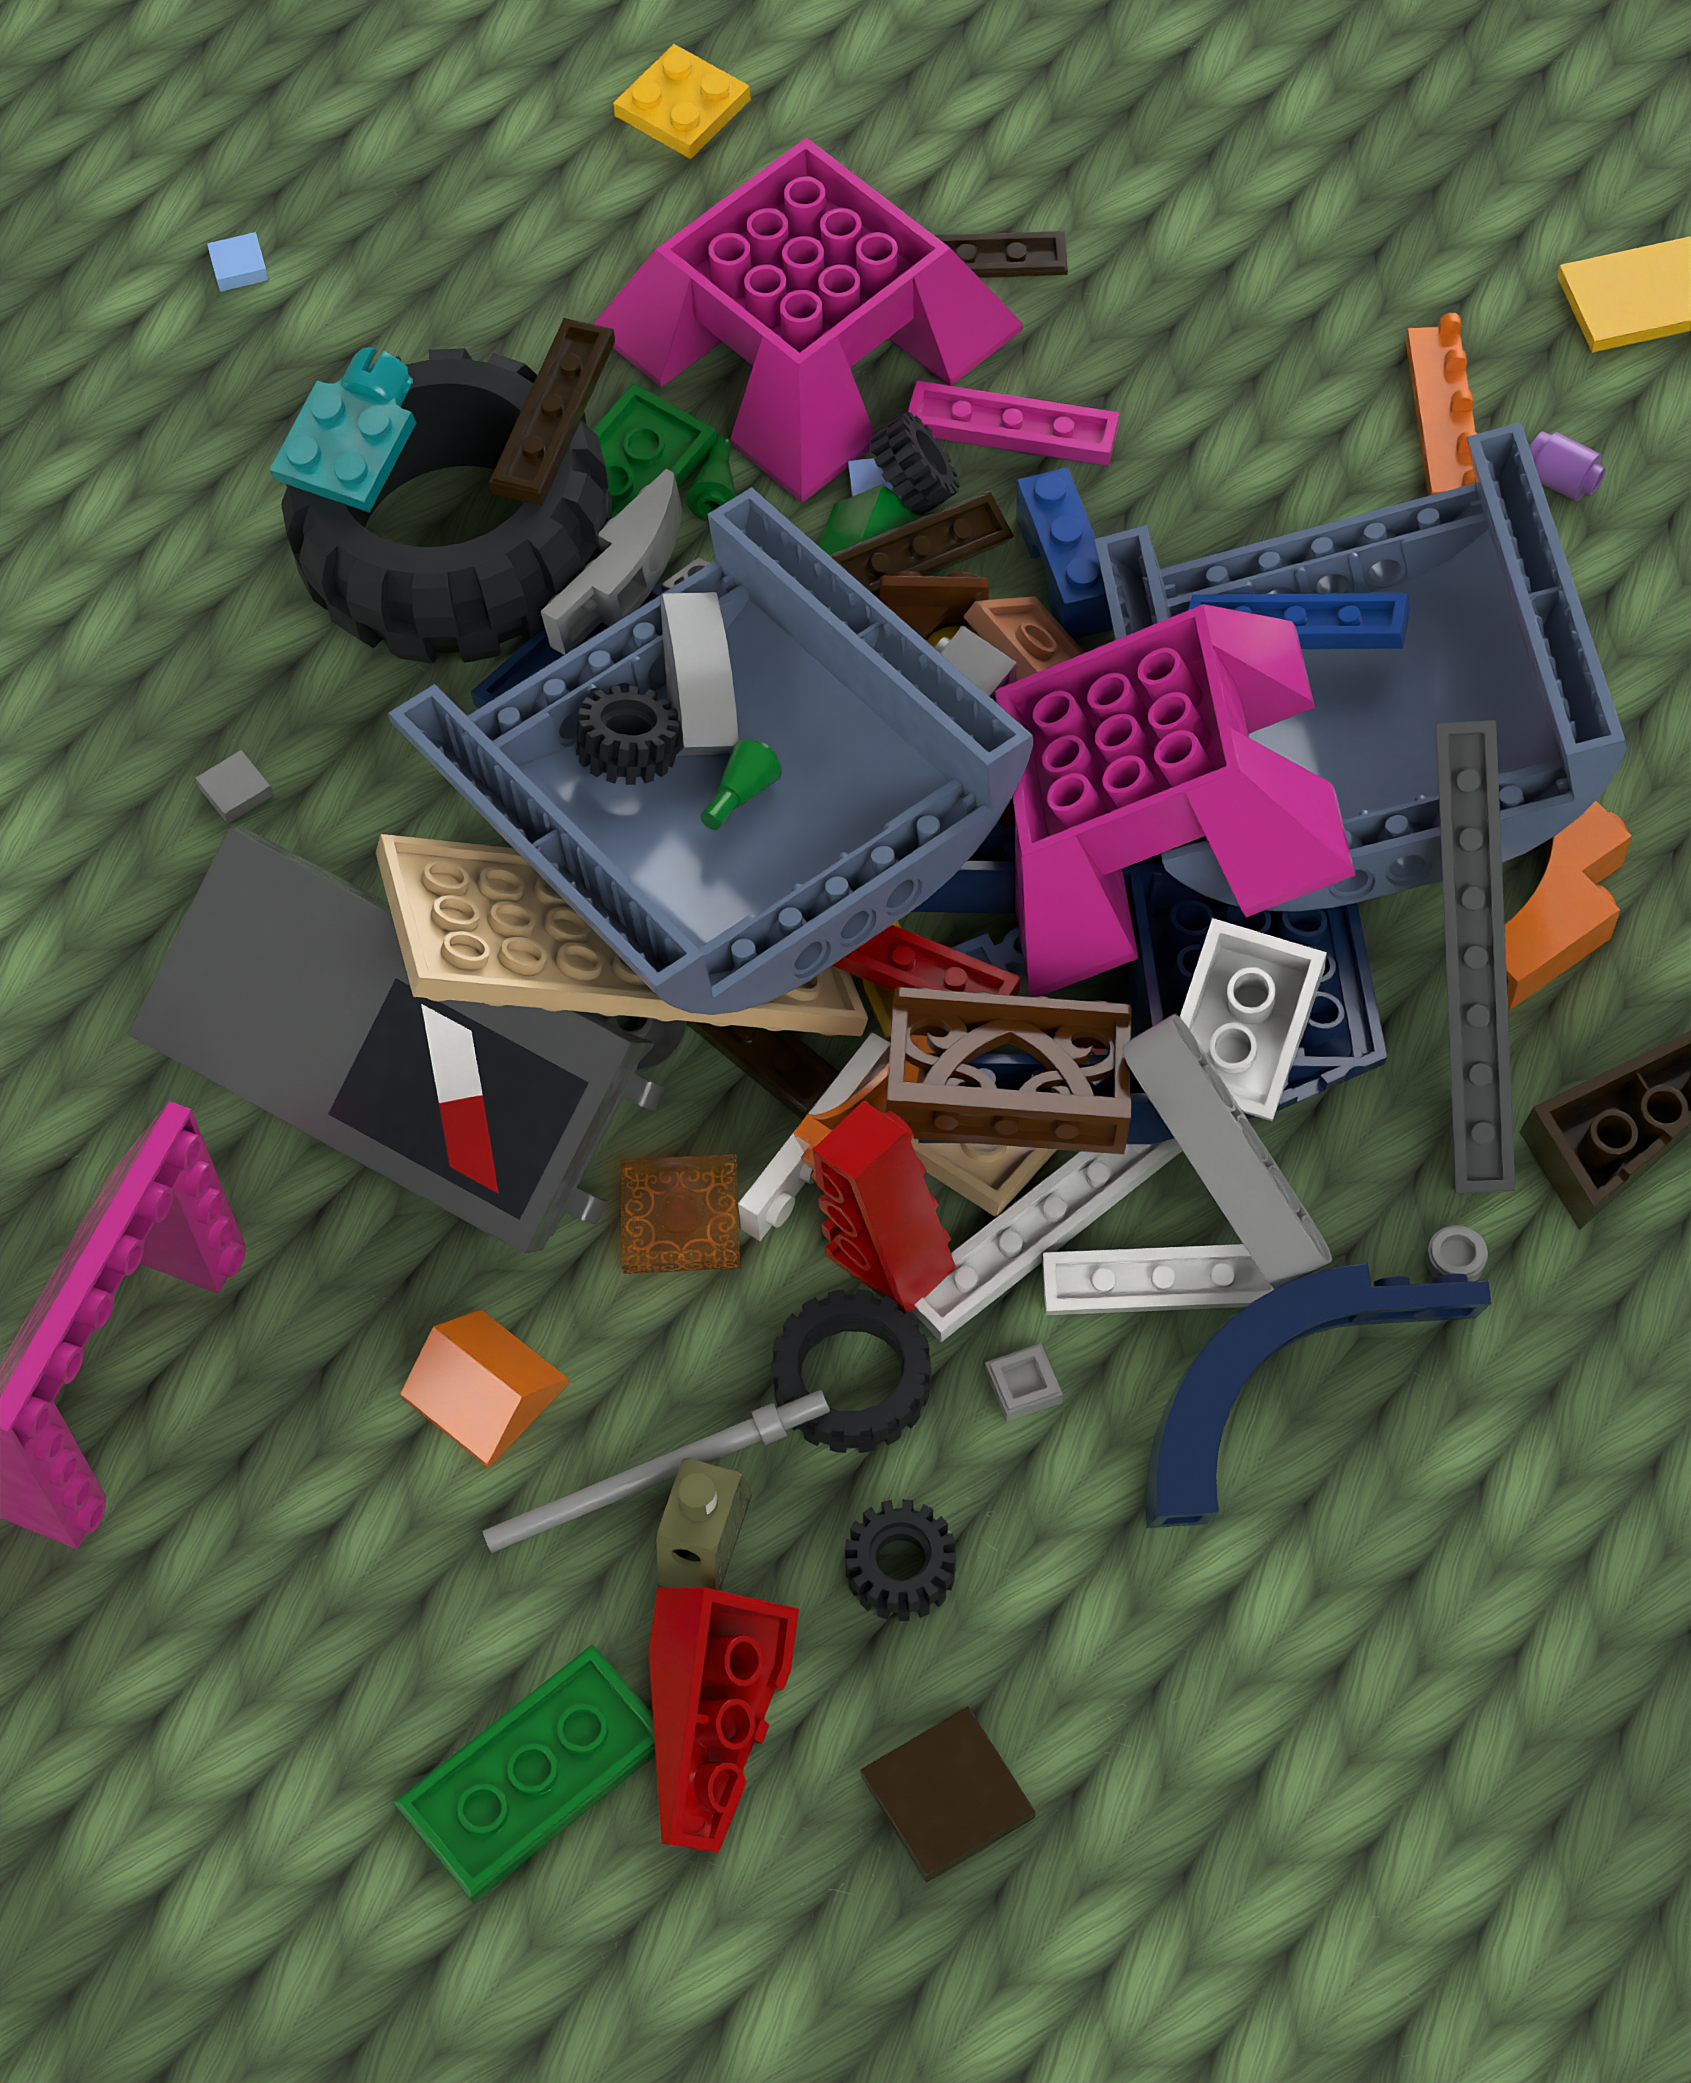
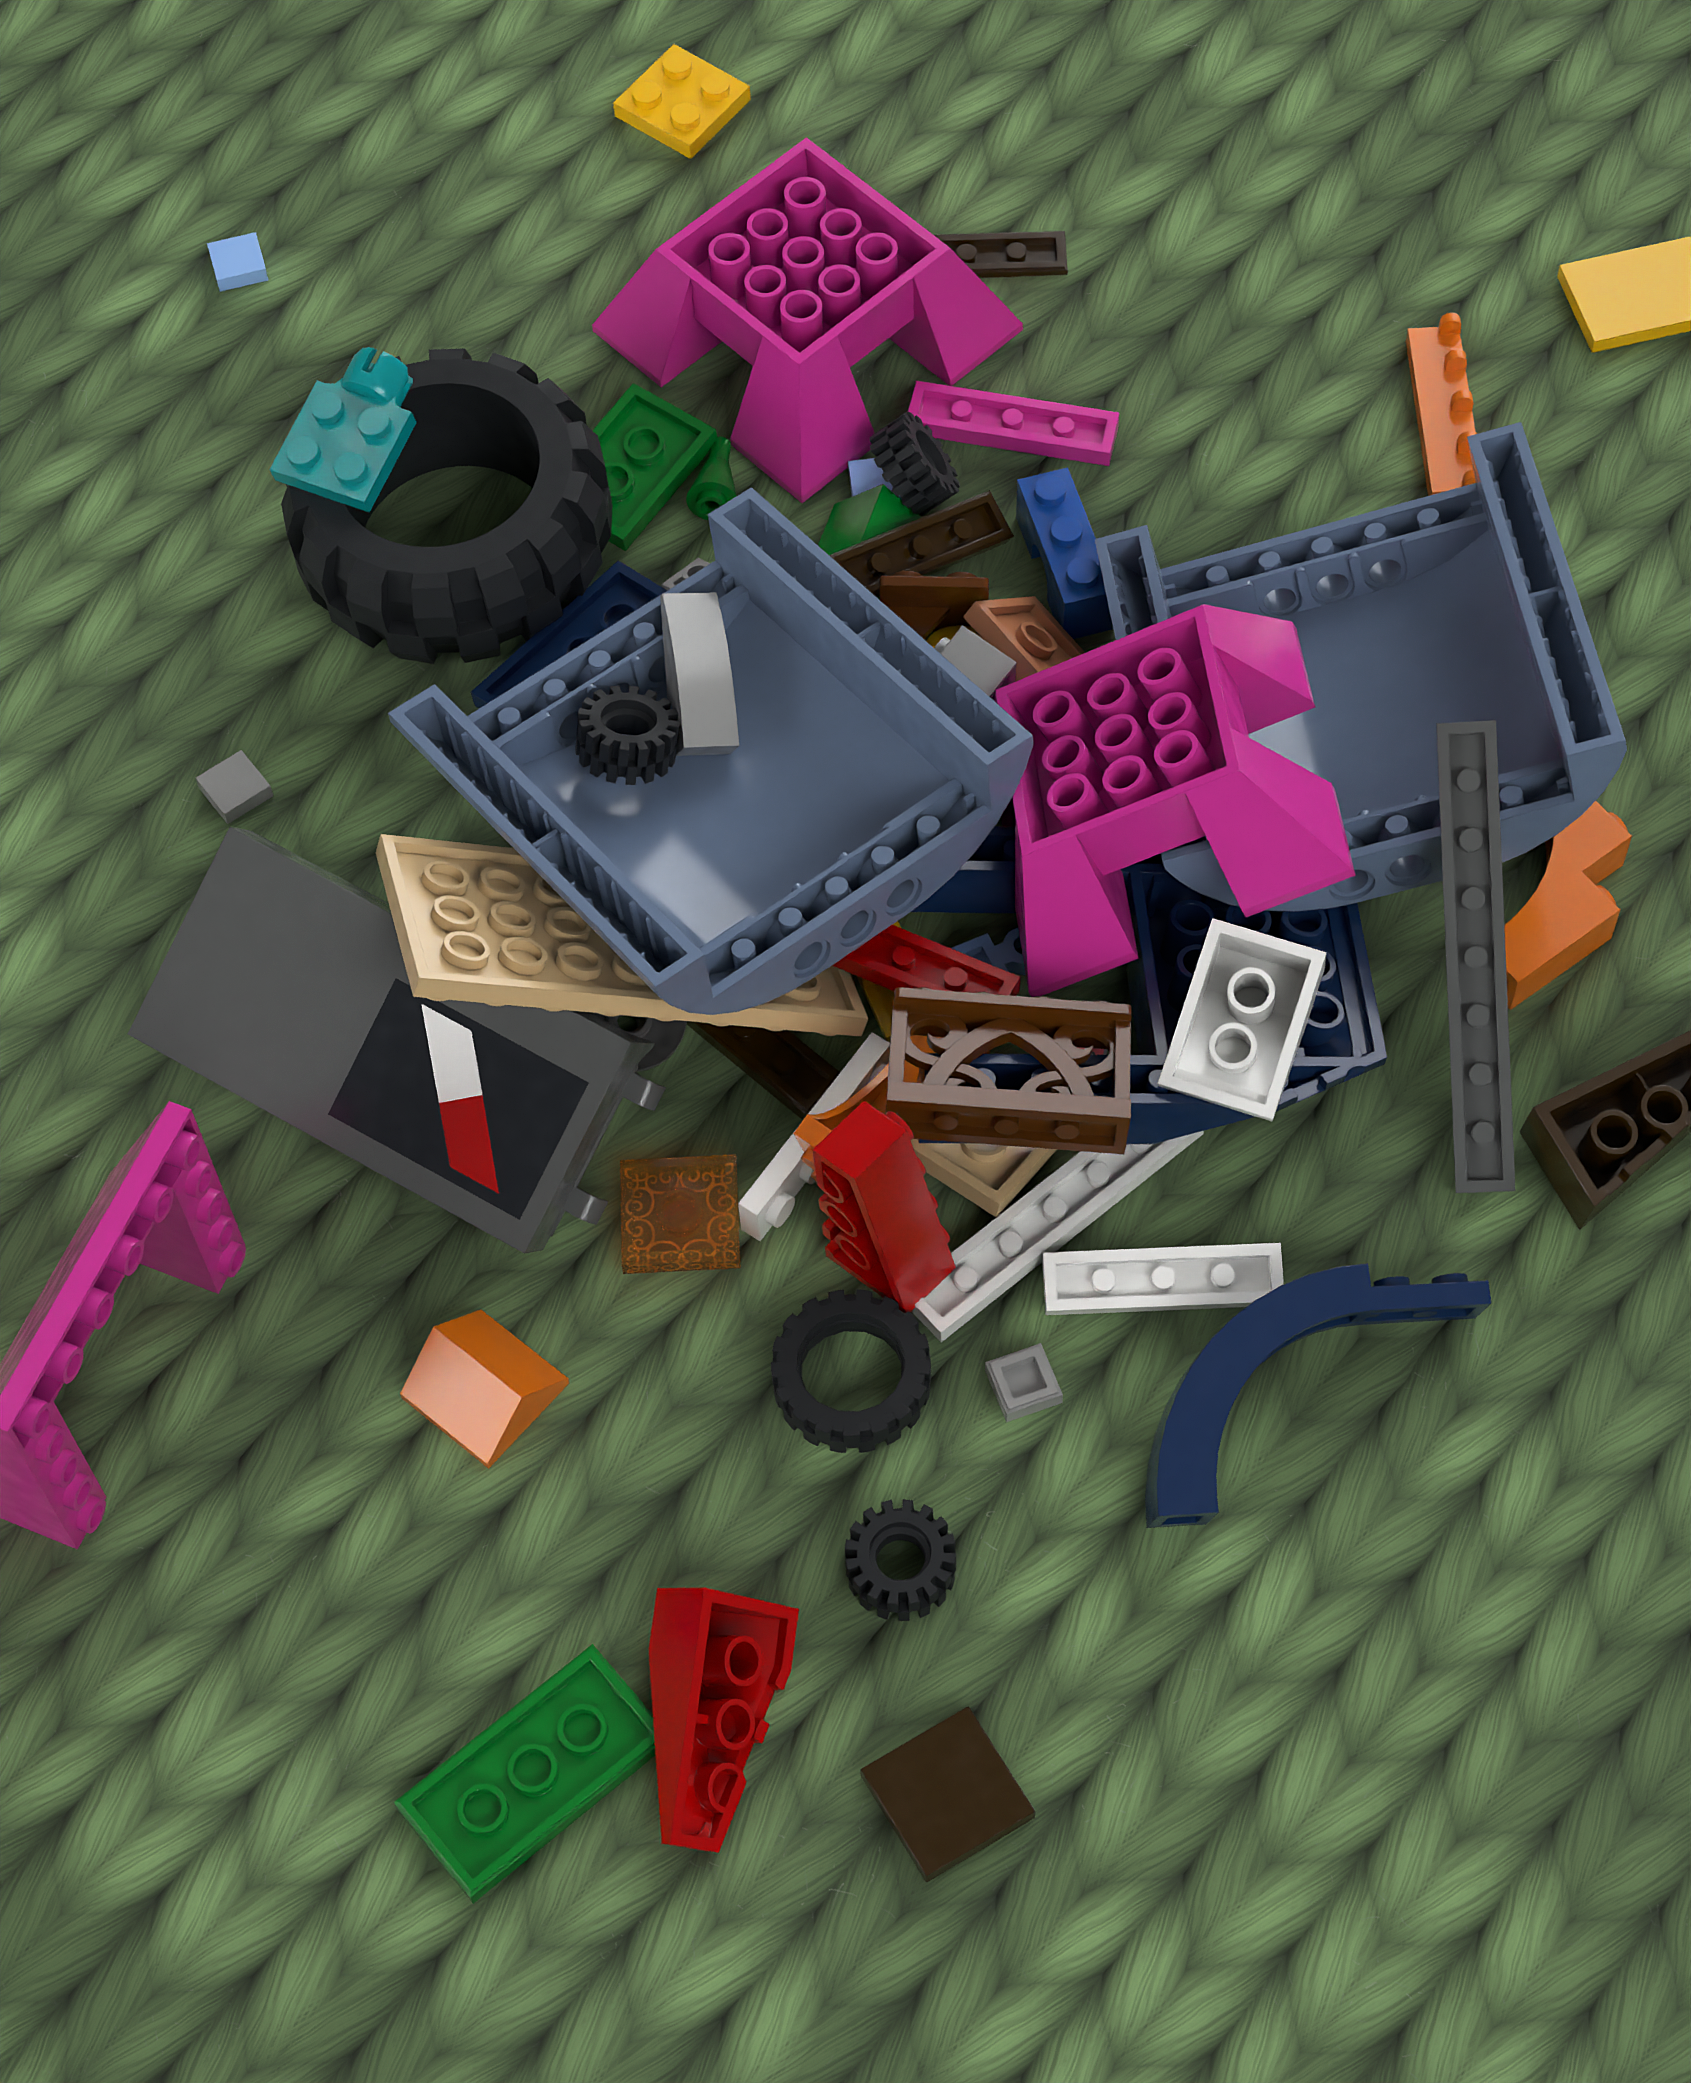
(552, 411): dark brown tile -> none
(631, 561): light grey slope -> none
(702, 1518): olive torso -> none
(748, 772): green cone -> none
(766, 1425): light grey bar -> none
(1226, 1152): light grey beam -> none
(1330, 618): blue plate -> none
(1457, 1251): light grey tile -> none
(1567, 465): medium lavender brick -> none

